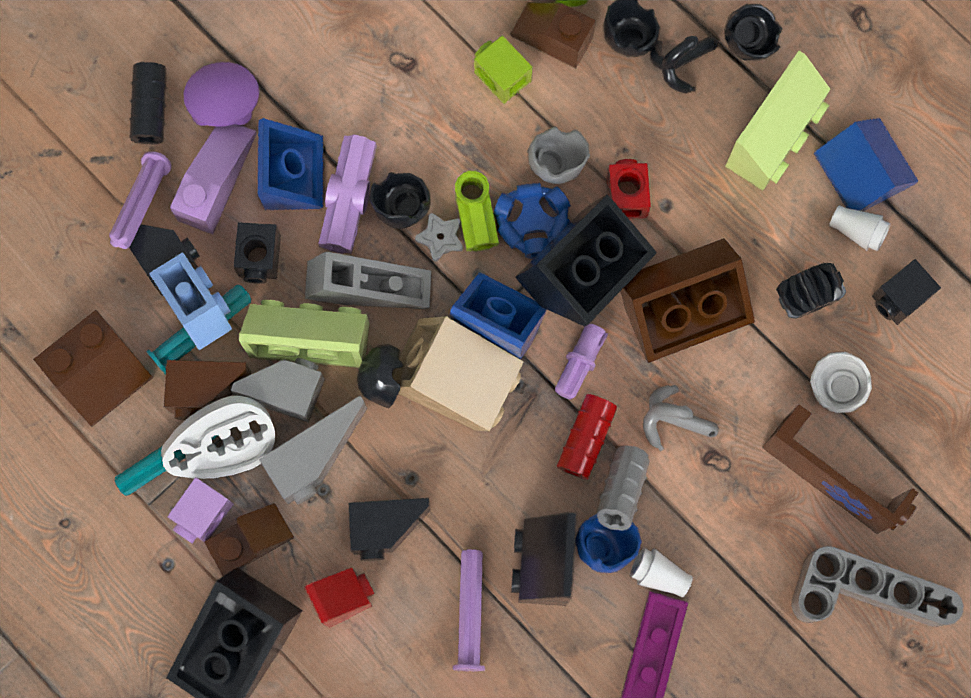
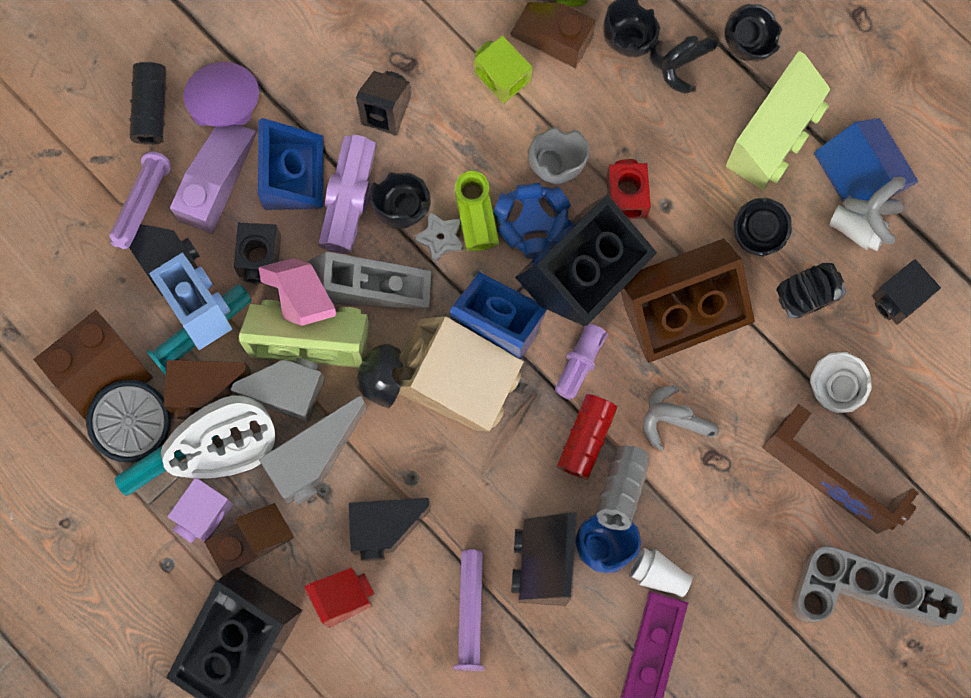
(127, 421): none -> light grey wheel
(300, 291): none -> bright pink slope
(383, 101): none -> black slope
(762, 226): none -> black hair
(878, 206): none -> light grey piece

